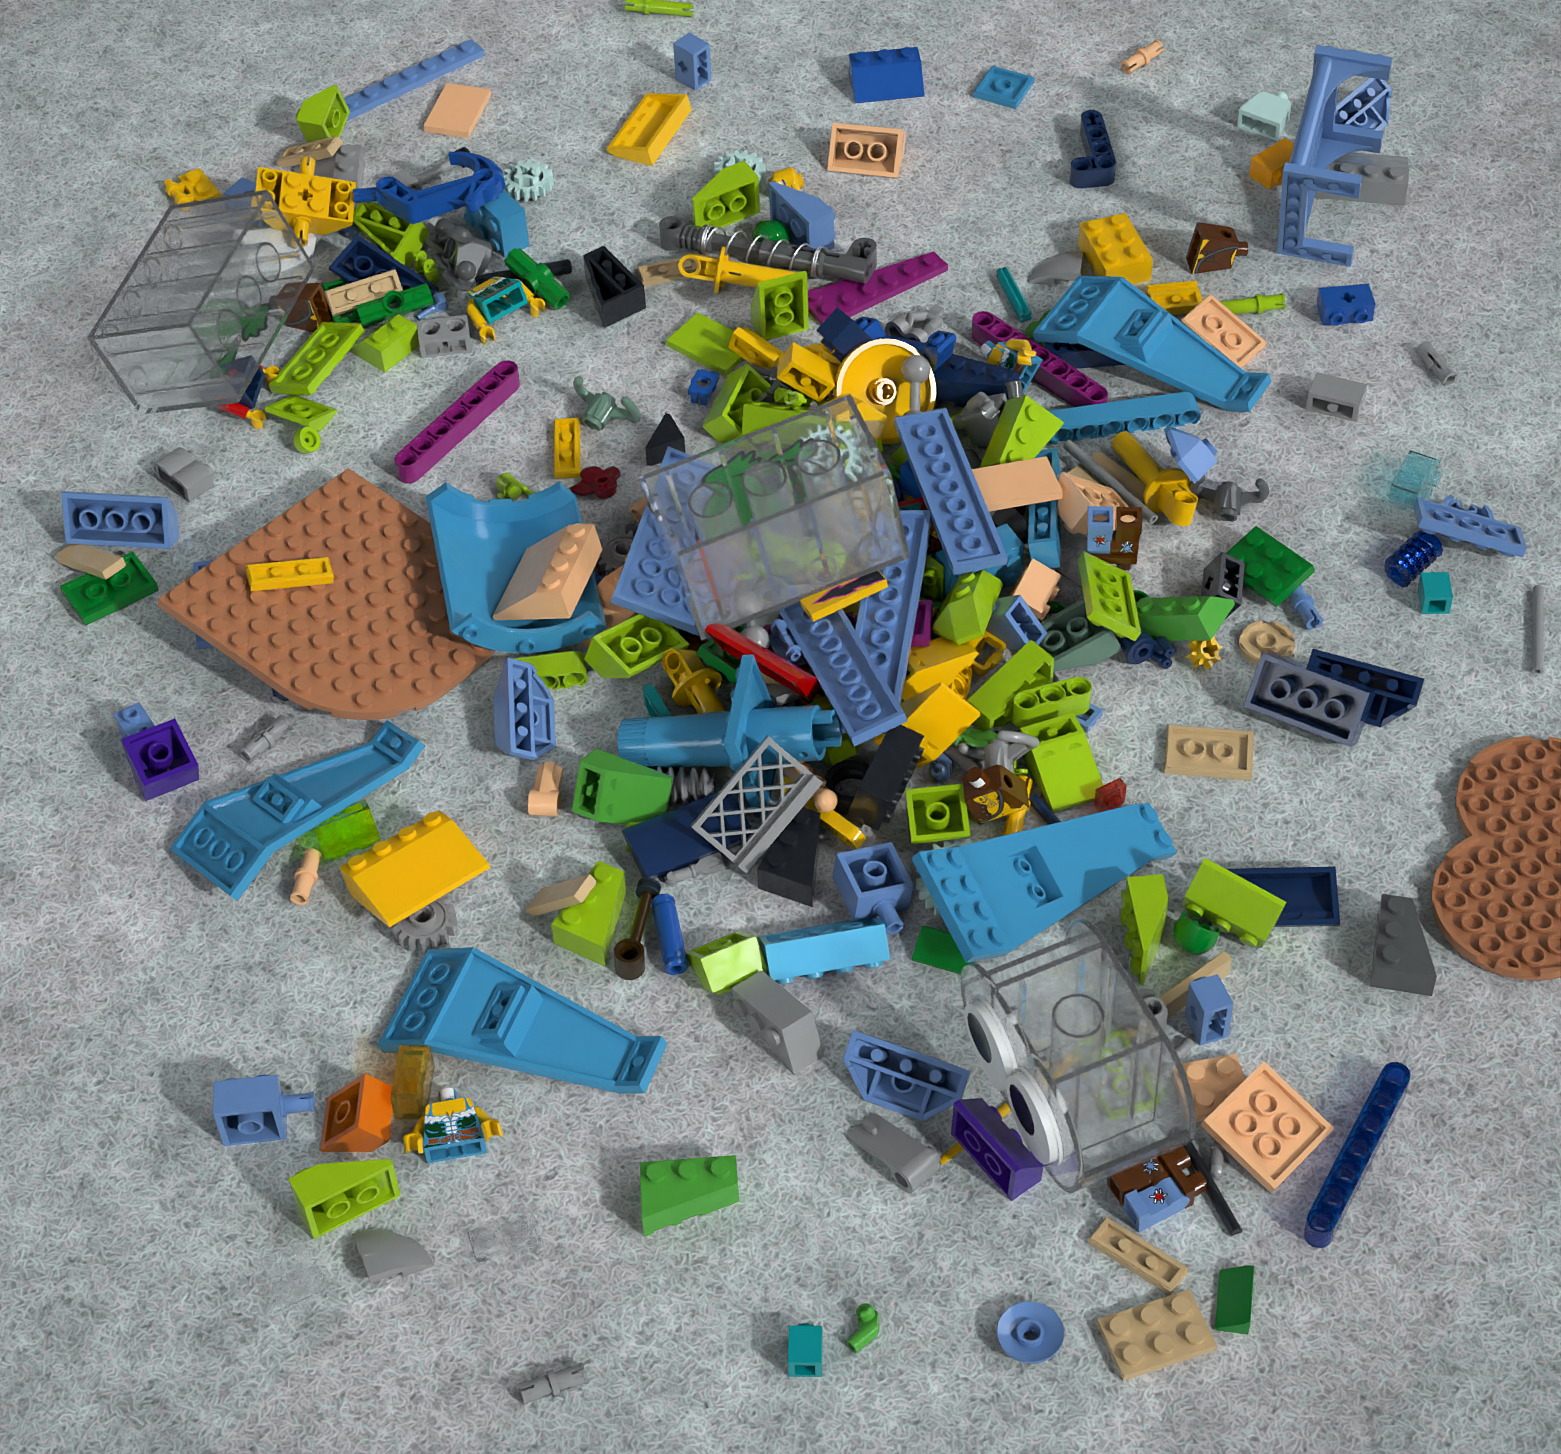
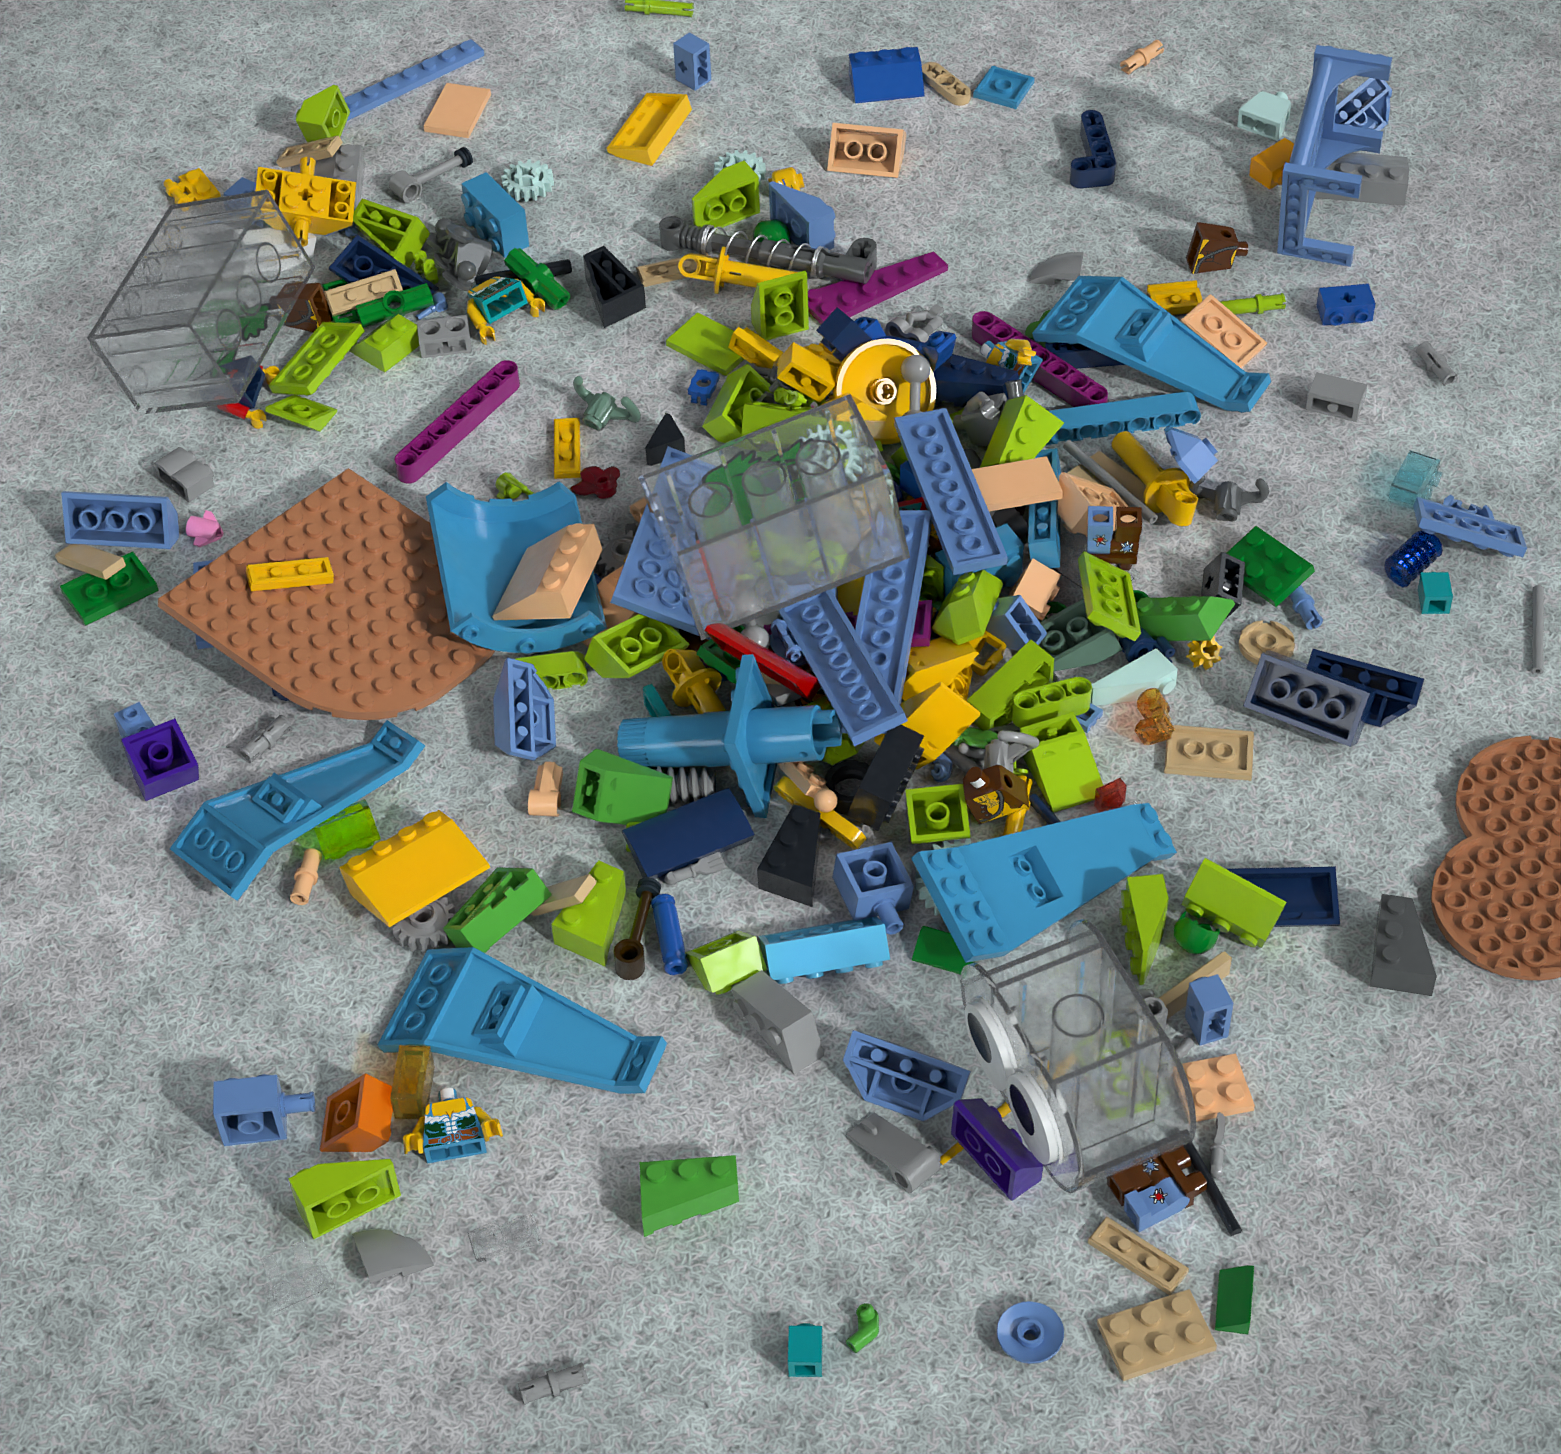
(204, 529): none -> bright pink piece
(307, 440): lime tile -> none
(424, 204): blue piece -> none
(496, 907): none -> bright green wedge
(775, 820): light grey fence -> none
(843, 595): yellow tile -> none
(935, 75): none -> tan beam
(1014, 294): teal axle -> none
(1115, 249): yellow brick -> none
(1128, 682): none -> light aqua slope
(1156, 722): none -> clear orange leg
(1267, 1127): light nougat plate -> none
(1355, 1166): clear blue beam -> none

